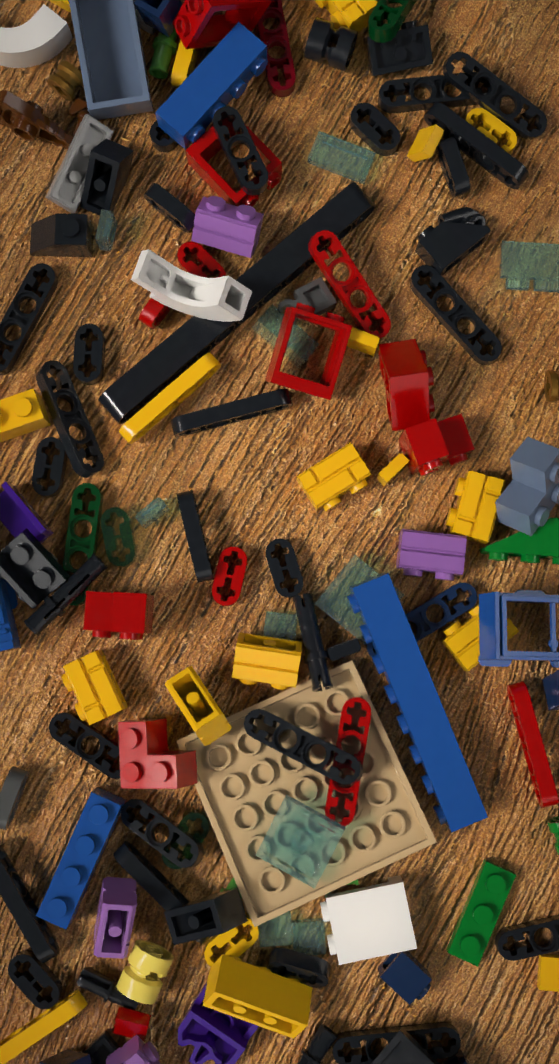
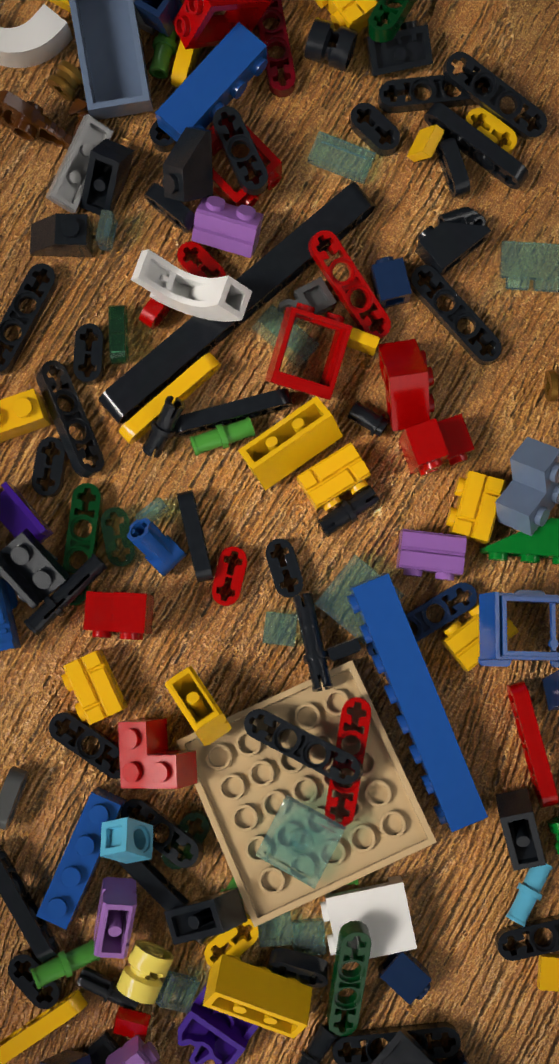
(64, 964): none -> bright green pin
(118, 334): none -> clear green beam
(126, 840): none -> medium azure brick
(158, 548): none -> blue piece
(163, 426): none -> black pin
(177, 992): none -> clear light blue tile
(189, 166): none -> black slope
(222, 436): none -> bright green pin
(267, 660): yellow brick -> none
(291, 442): none -> yellow brick
(348, 511): none -> black pin
(351, 979): none -> dark green beam
(368, 419): none -> black pin
(390, 282): none -> dark blue brick
(392, 469): yellow tile -> none
(481, 912): green plate -> none
(520, 829): none -> black slope
(528, 893): none -> medium azure pin

